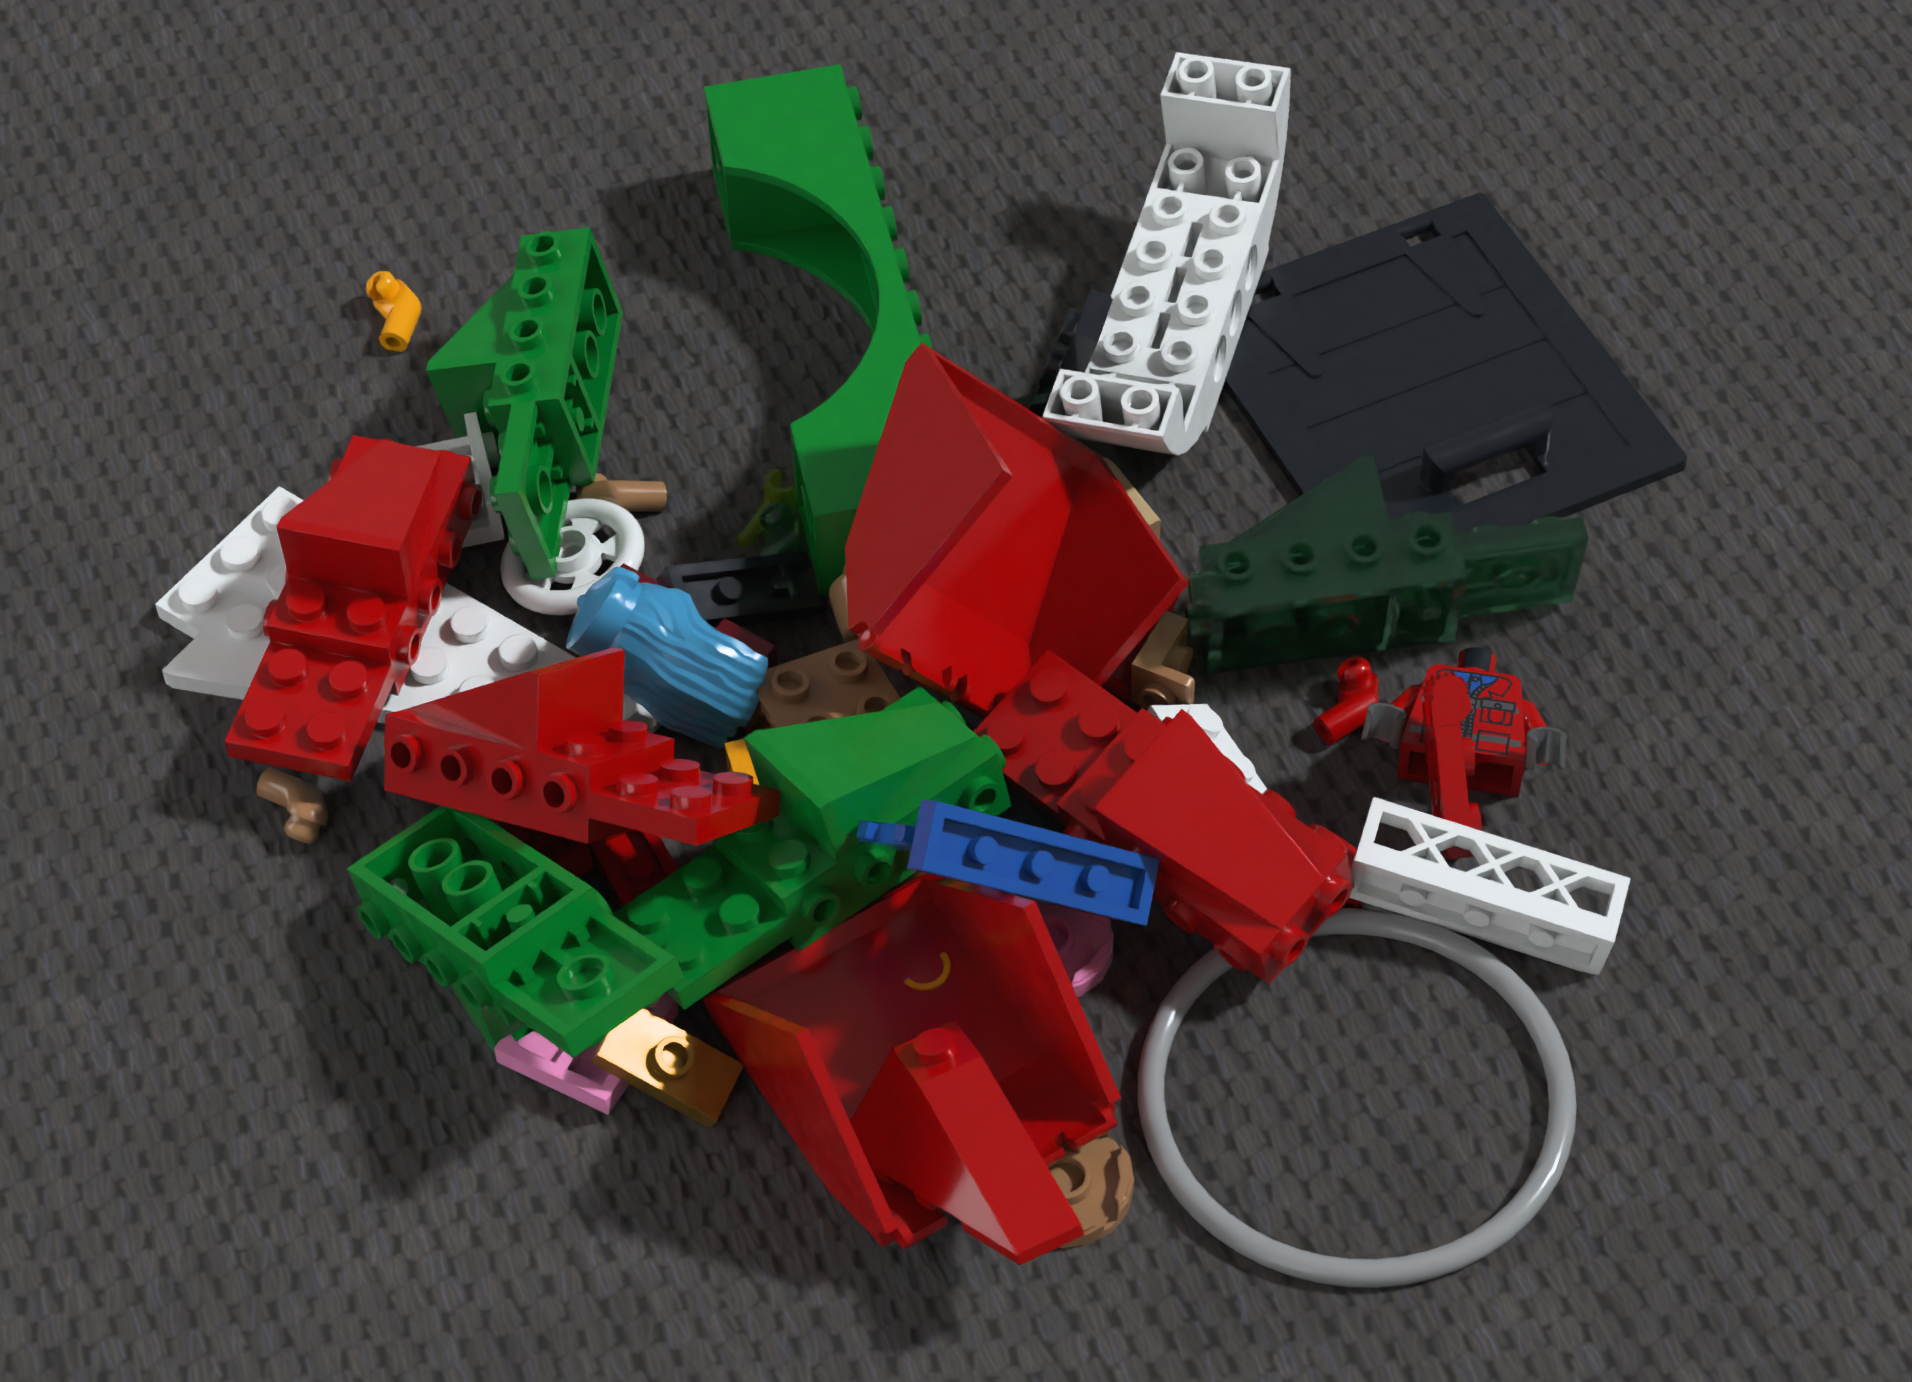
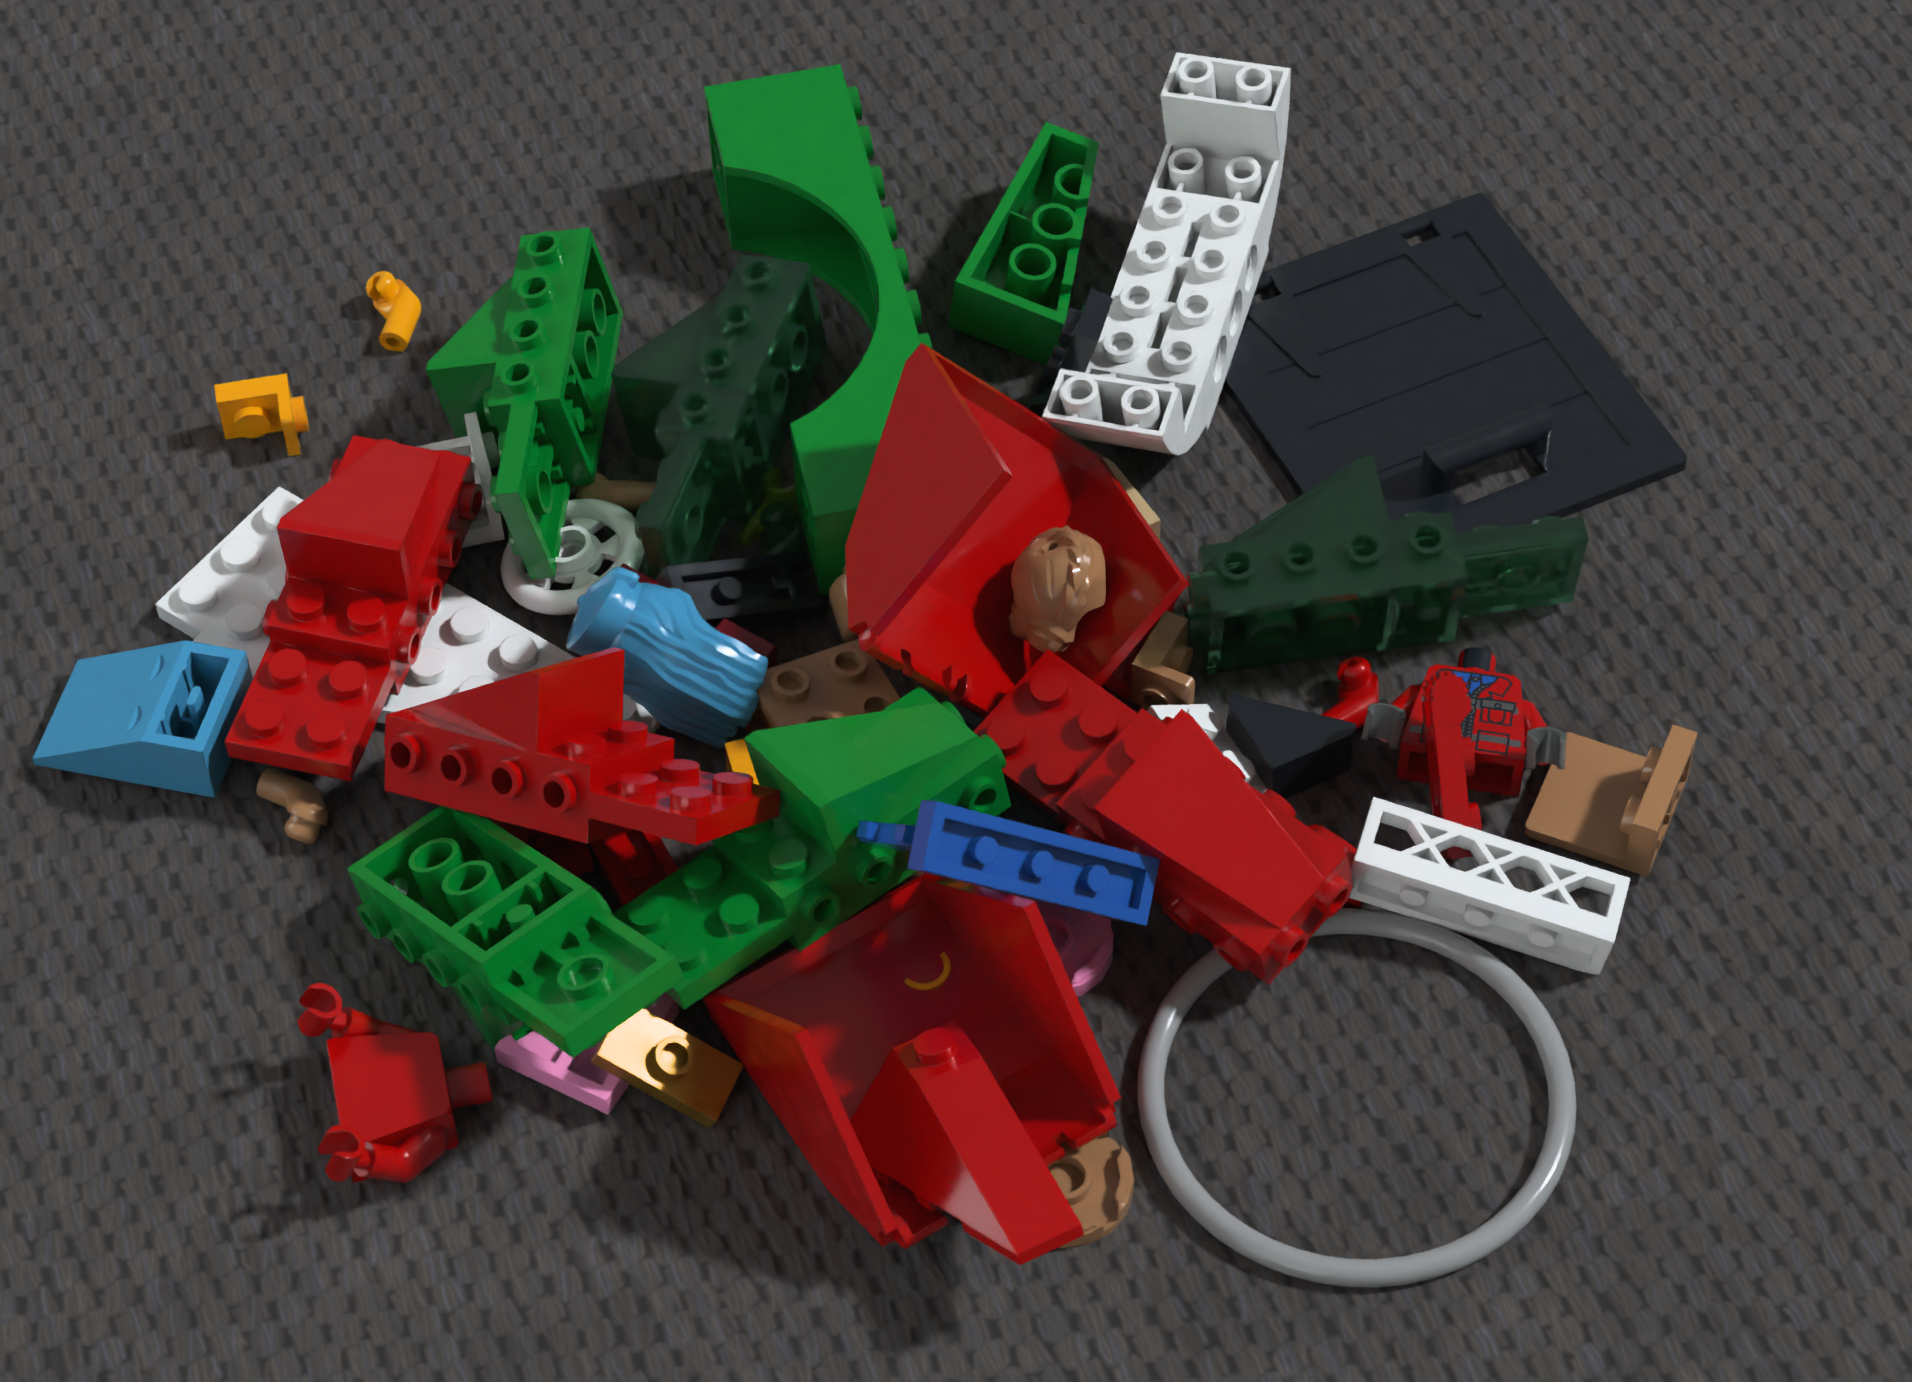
(150, 716): none -> dark azure slope
(262, 407): none -> light orange bracket
(388, 1092): none -> red torso
(719, 404): none -> clear green wedge
(1026, 259): none -> green wedge
(1054, 586): none -> medium nougat hair
(1289, 745): none -> black slope
(1613, 800): none -> medium nougat bracket

